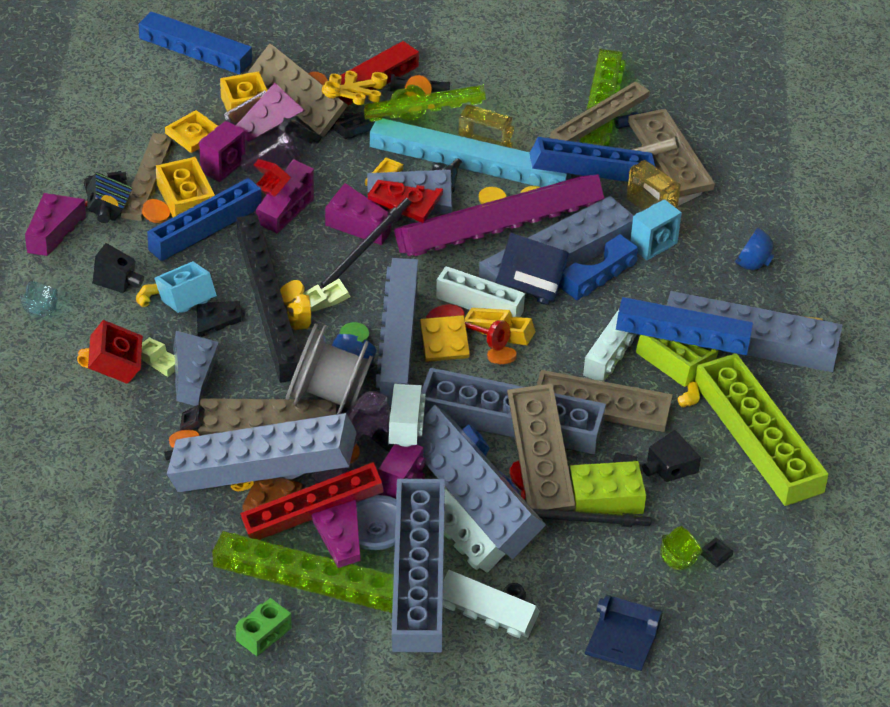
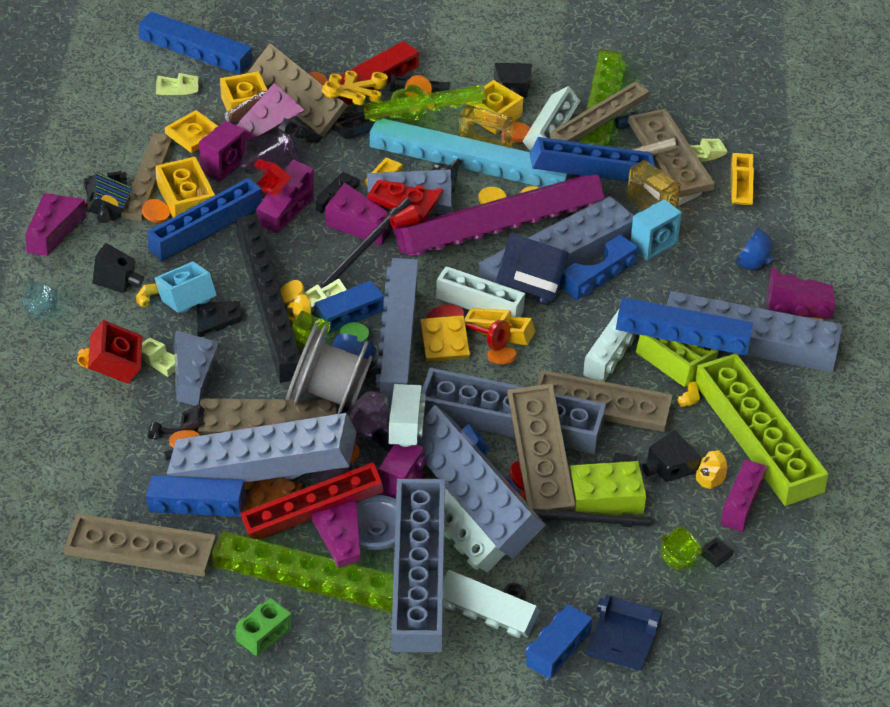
(140, 545): none -> dark tan plate
(156, 429): none -> black hand
(183, 85): none -> yellowish green slope
(196, 496): none -> blue brick
(303, 326): none -> clear neon green helmet
(330, 191): none -> black hinge
(350, 305): none -> blue brick
(408, 217): none -> red cone
(502, 101): none -> yellow brick
(514, 76): none -> black torso
(520, 131): none -> orange piece
(553, 115): none -> light aqua brick
(558, 641): none -> blue brick
(709, 149): none -> yellowish green slope
(712, 470): none -> yellow rock
(742, 179): none -> yellow slope
(743, 495): none -> magenta brick
(799, 296): none -> magenta wedge

